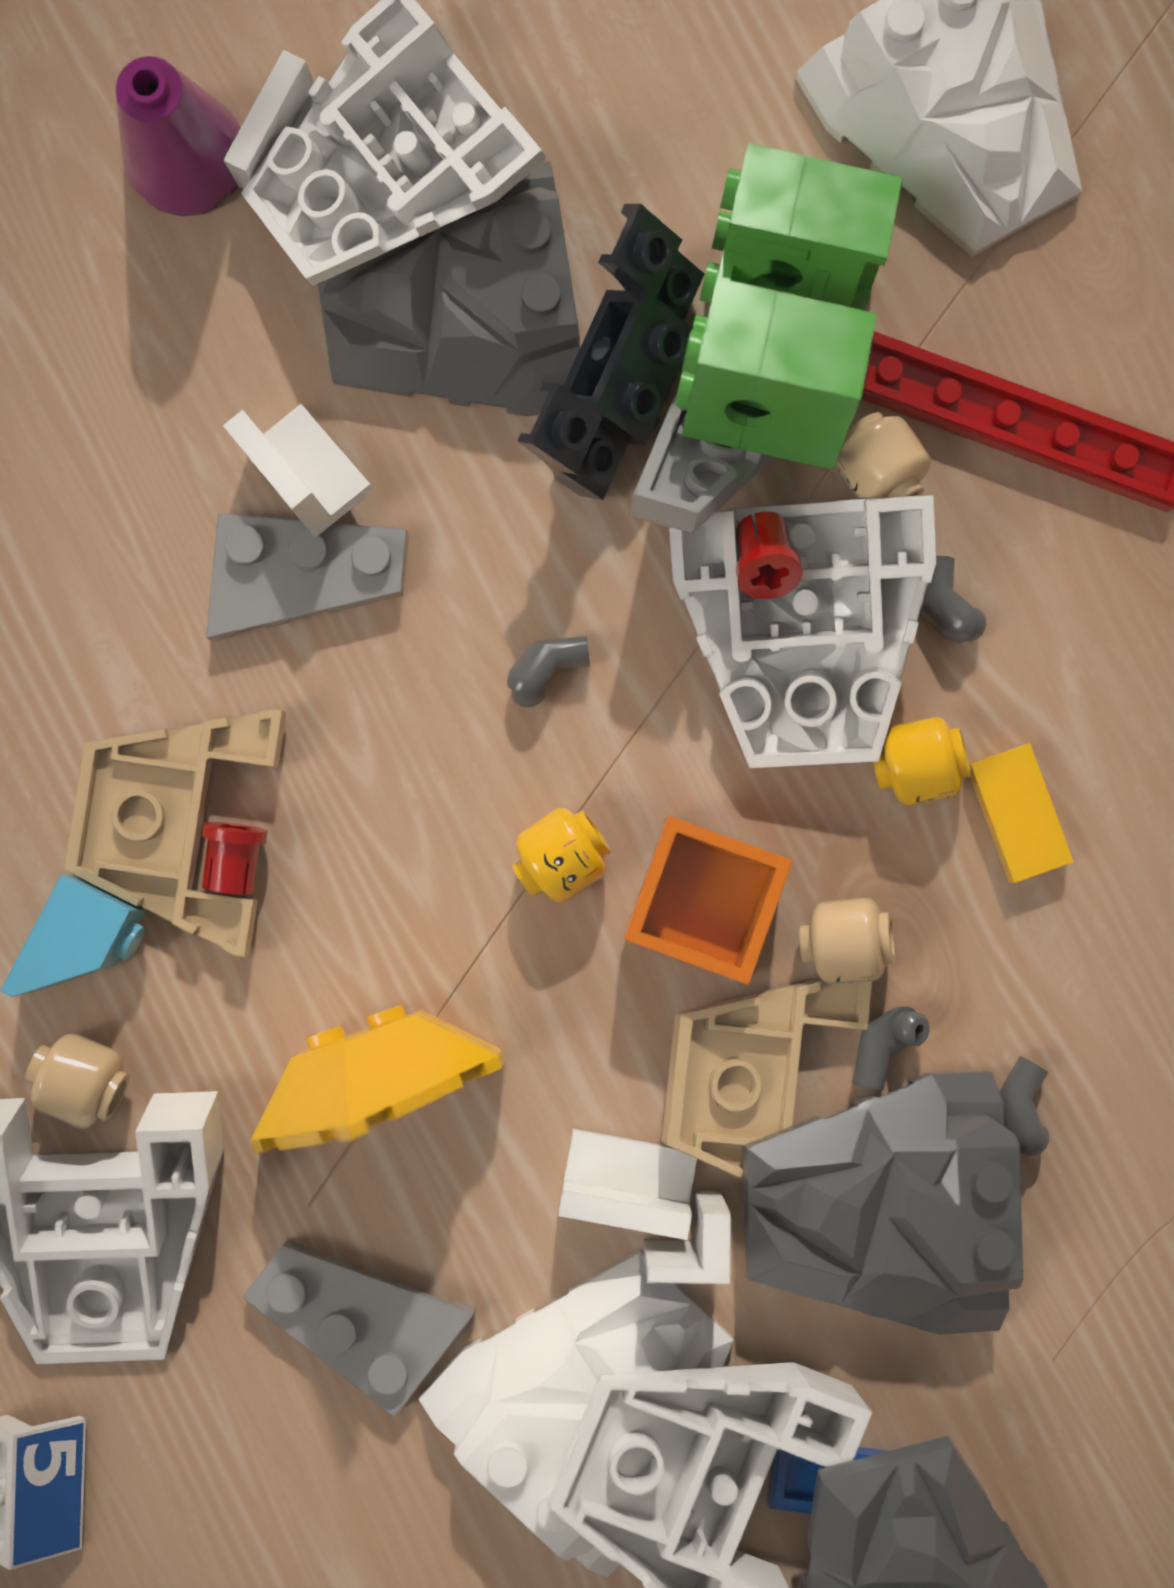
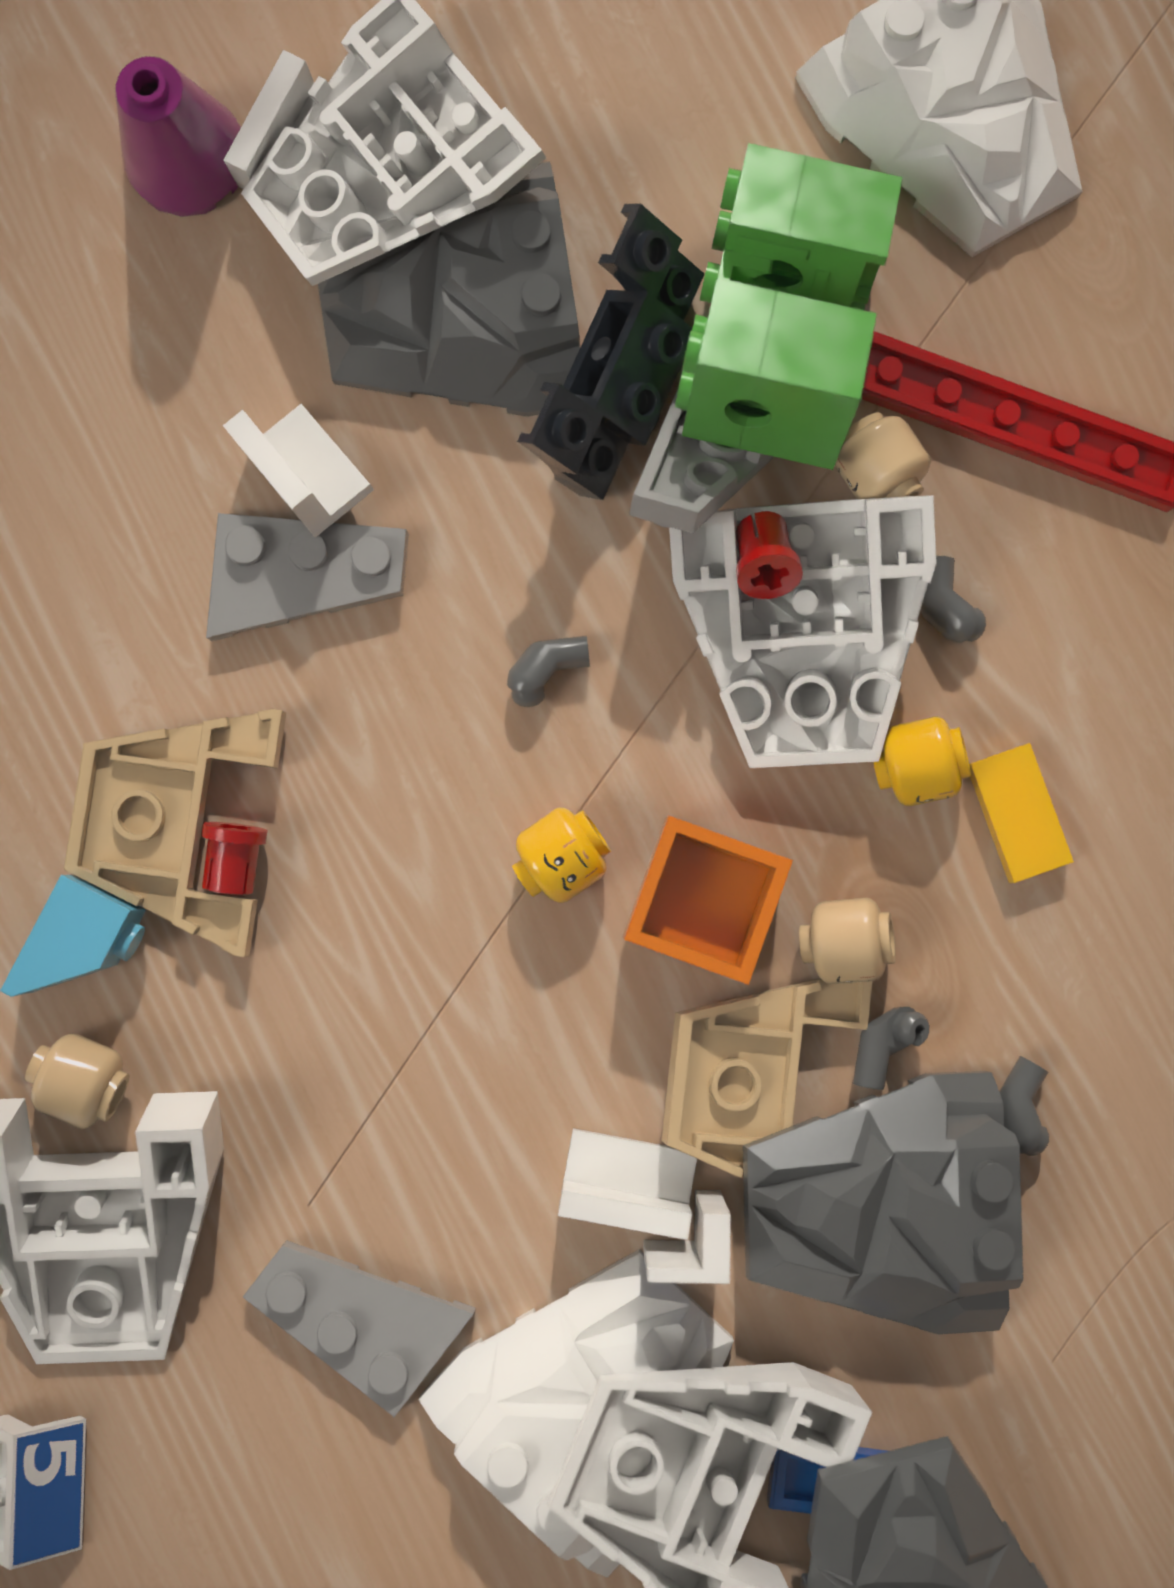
(369, 1077): yellow wedge -> none

